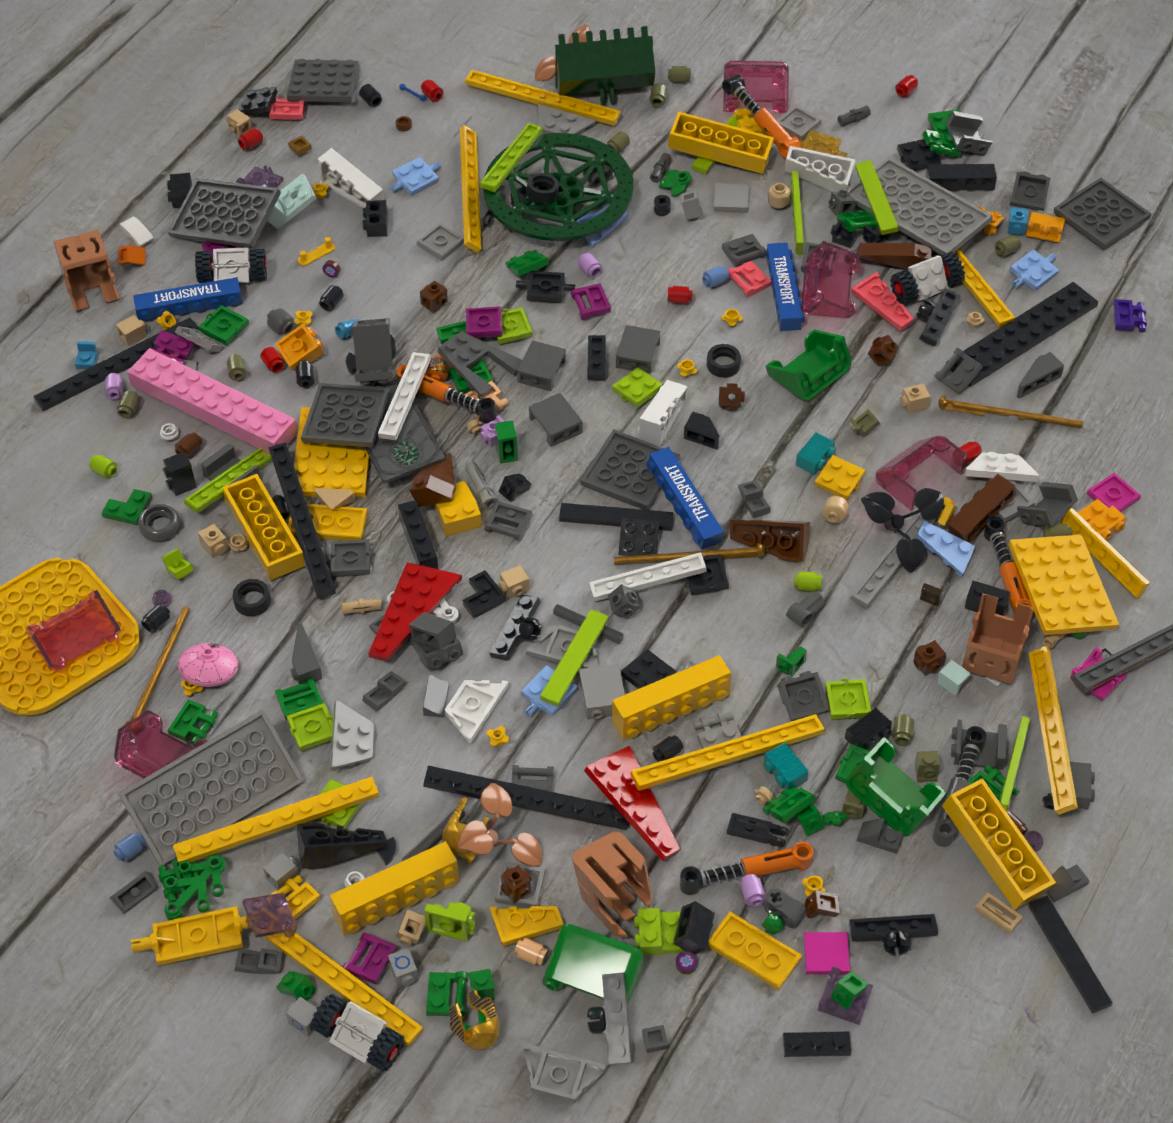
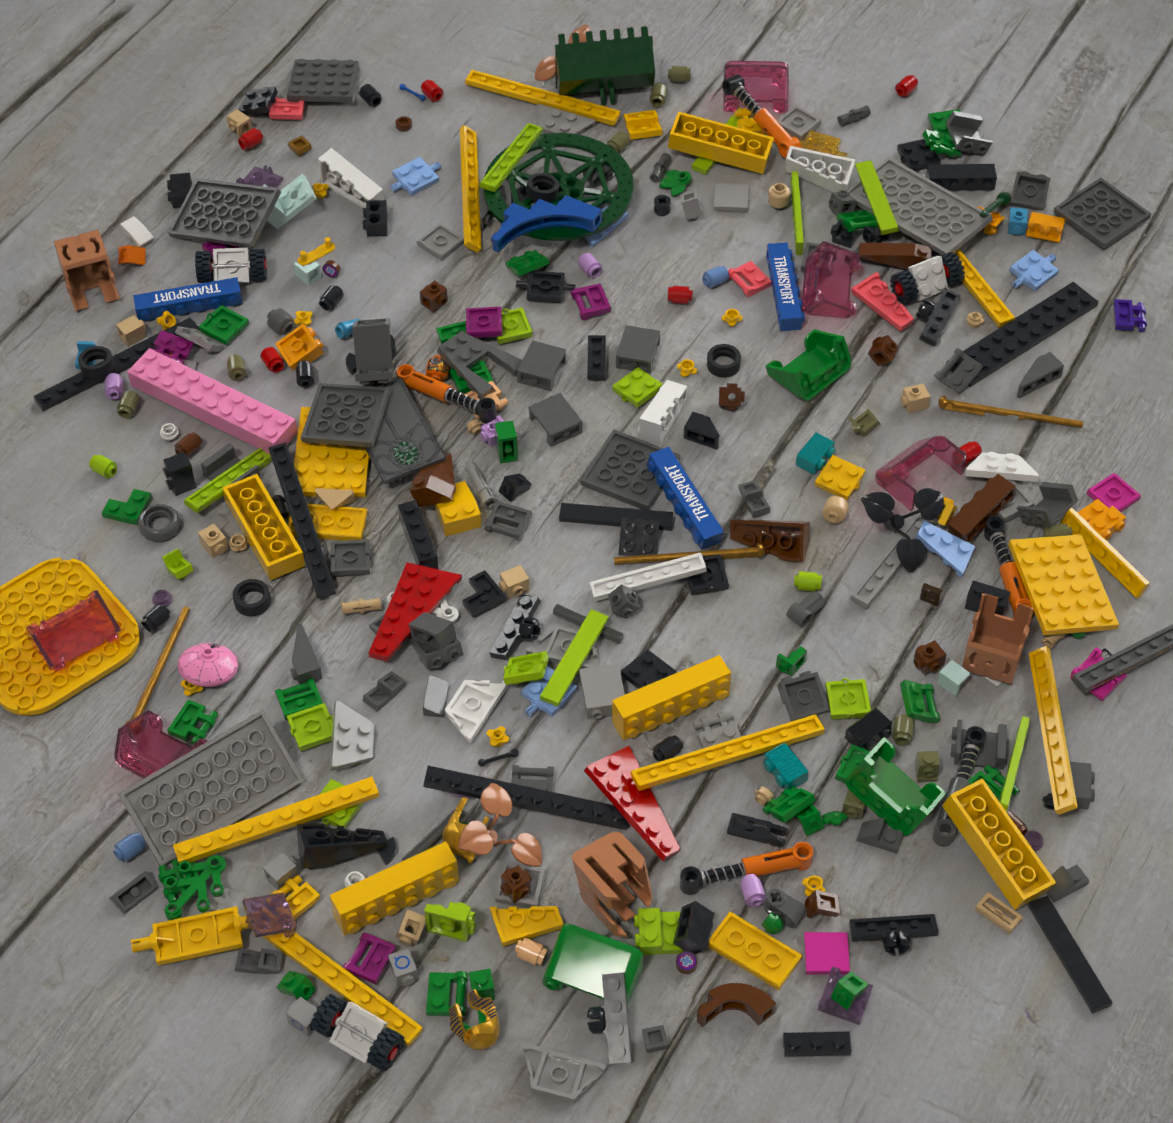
(95, 353): none -> black tyre
(308, 273): none -> light aqua panel
(404, 396): white plate -> none
(514, 753): none -> black hinge
(525, 668): none -> lime plate
(567, 213): none -> blue arch
(642, 124): none -> yellow slope
(737, 997): none -> reddish brown arch
(743, 249): dark grey plate -> none
(914, 701): none -> green plate
(1001, 200): none -> dark green piece
(1007, 245): olive brick -> none

